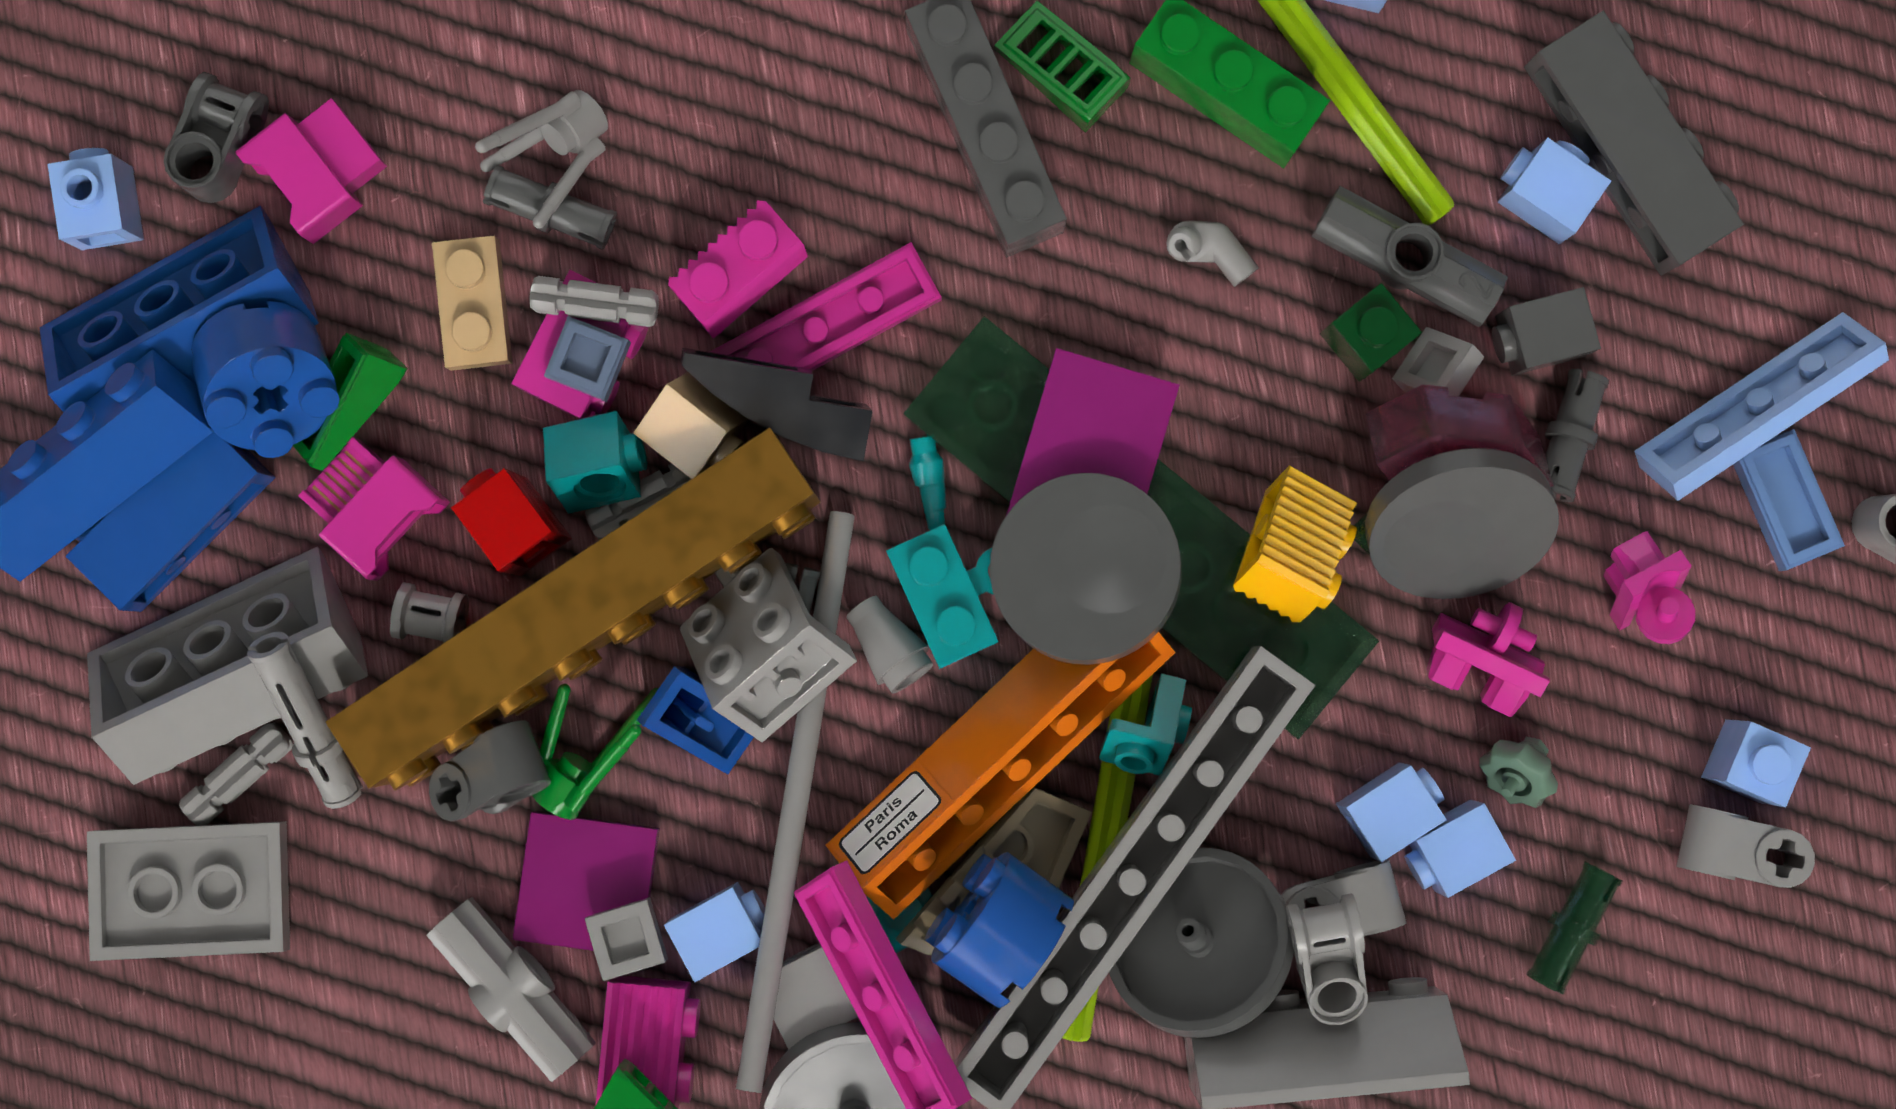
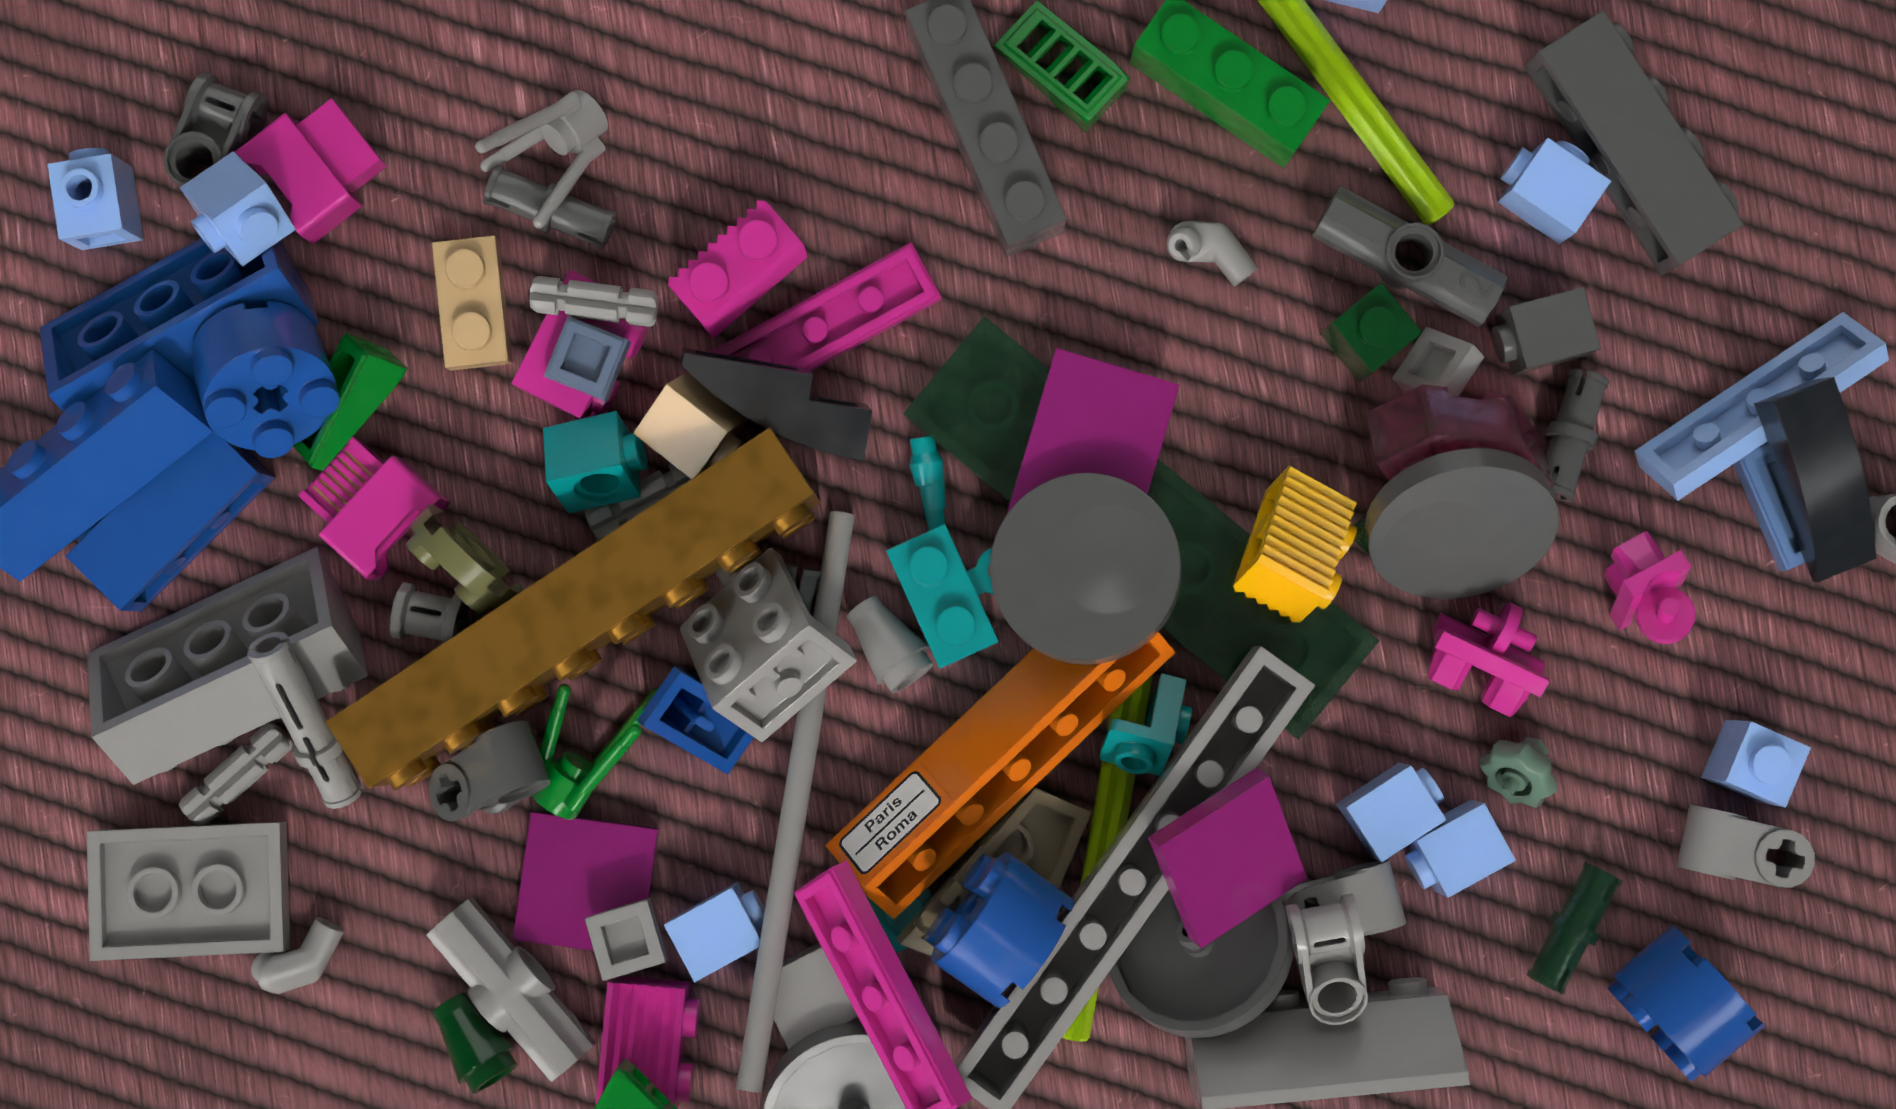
(236, 209): none -> light blue brick
(297, 968): none -> light grey arm
(465, 558): none -> olive plate
(474, 1045): none -> dark green cone
(509, 520): red brick -> none
(1228, 857): none -> magenta tile
(1689, 1001): none -> blue brick
(1819, 476): none -> black slope

